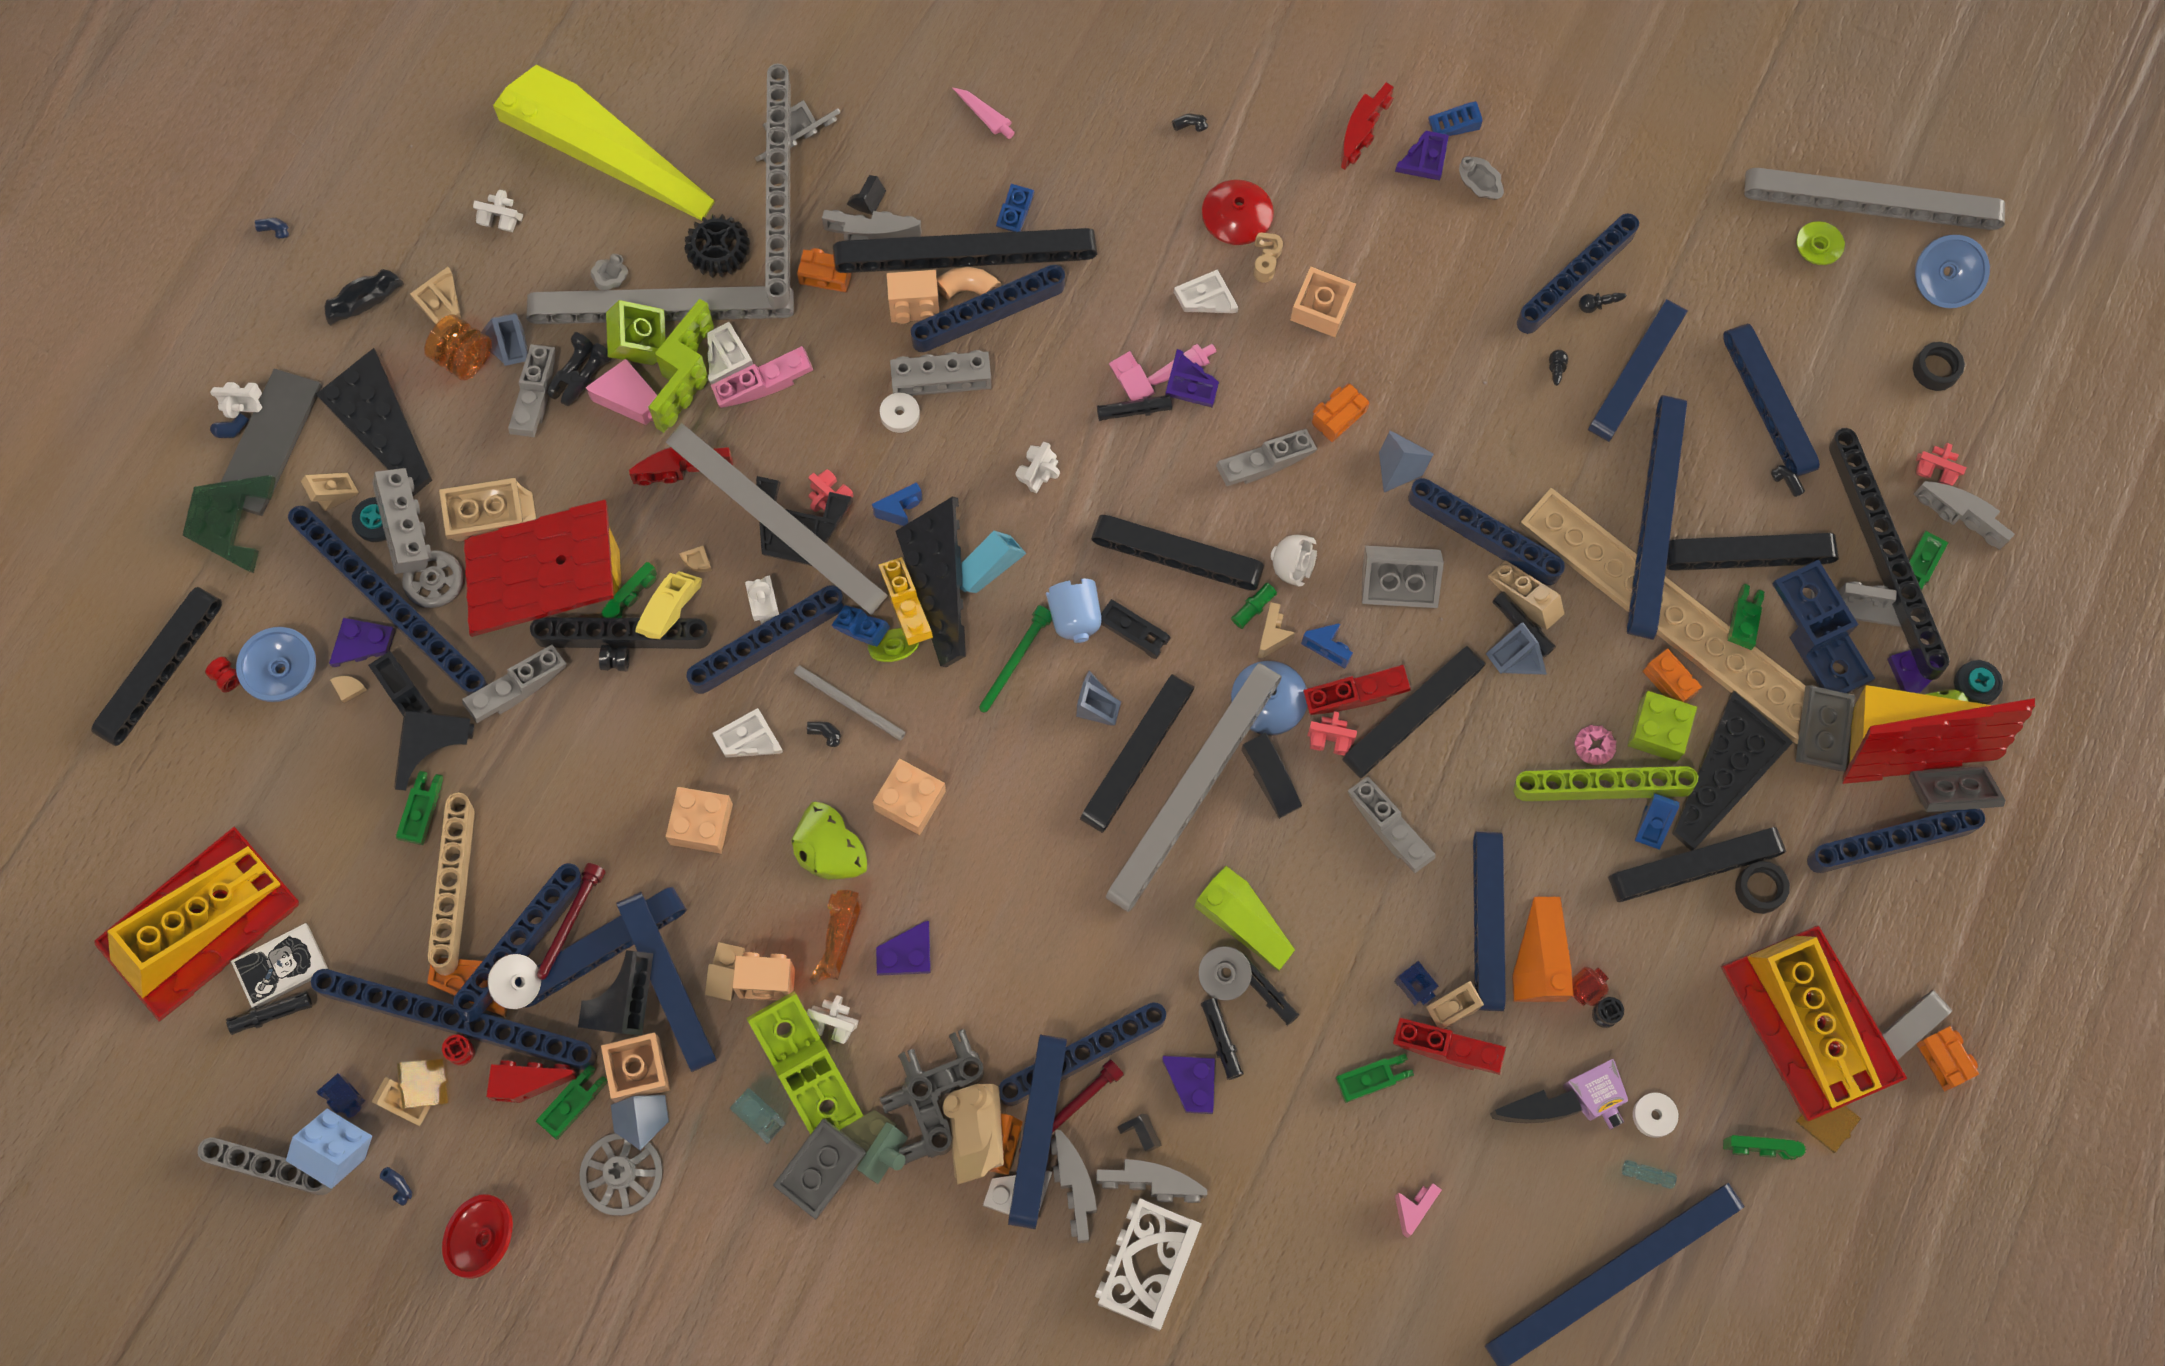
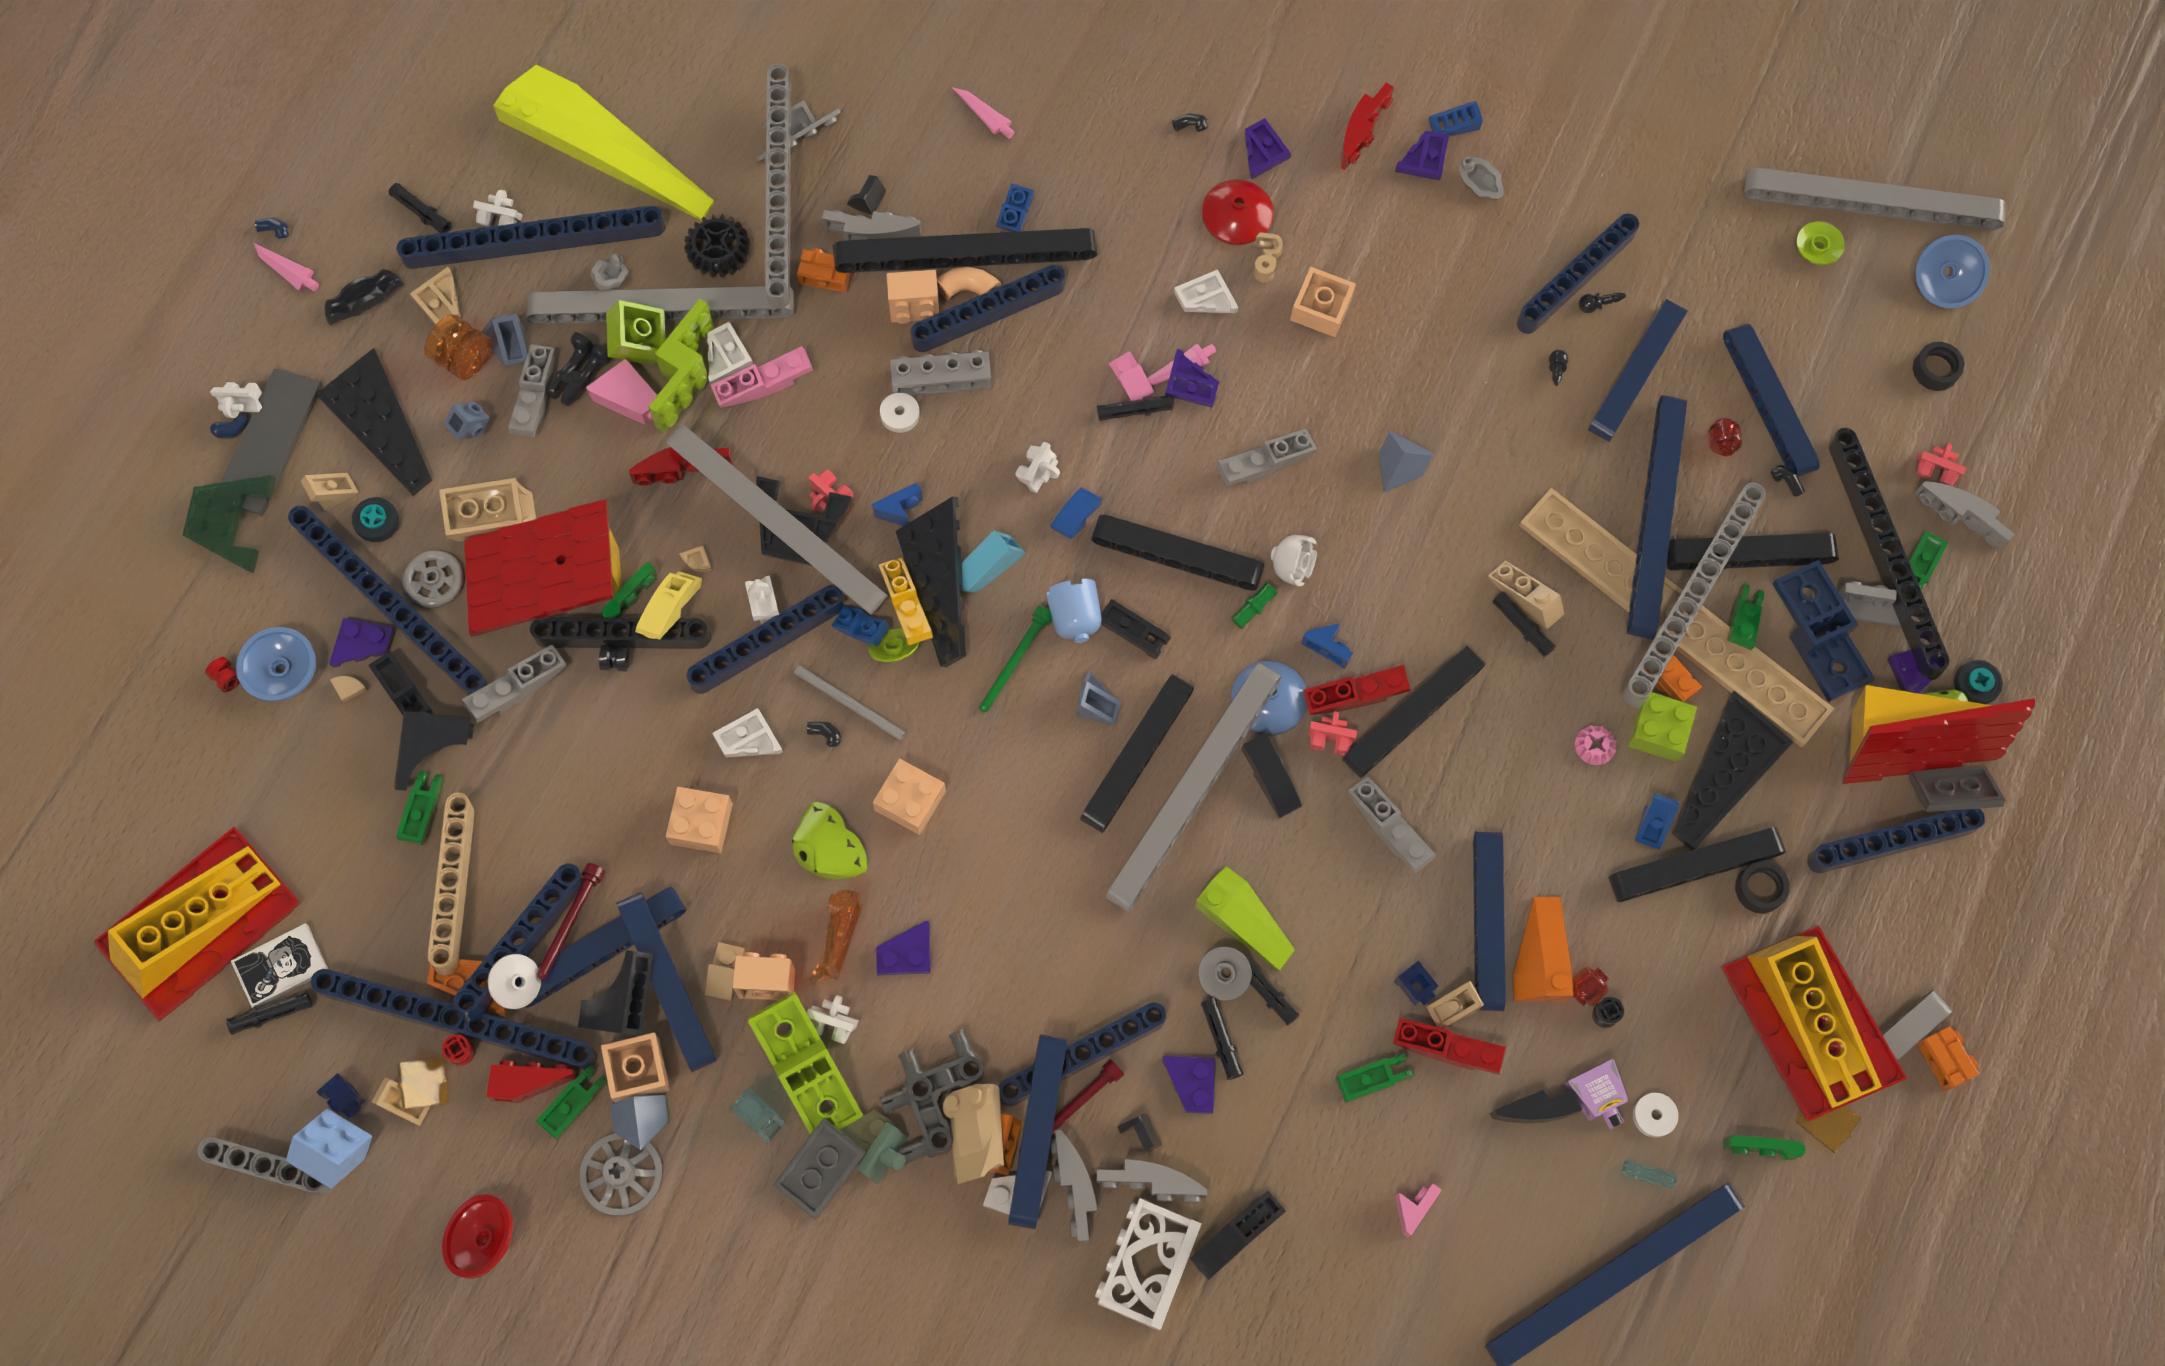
(156, 666): black beam -> none
(293, 272): none -> bright pink bar
(398, 1182): dark blue arm -> none
(400, 520): light grey brick -> none
(427, 214): none -> black pin
(466, 420): none -> sand blue brick
(520, 232): none -> dark blue beam
(1075, 512): none -> blue slope
(1237, 1234): none -> black arch
(1264, 148): none -> dark purple wing
(1273, 636): tan slope -> none
(1339, 412): orange brick -> none
(1401, 576): light grey slope -> none
(1480, 520): dark blue beam -> none
(1518, 653): sand blue slope -> none
(1614, 776): lime beam -> none
(1688, 601): none -> light grey beam
(1725, 437): none -> clear red head
(1825, 728): dark grey tile -> none

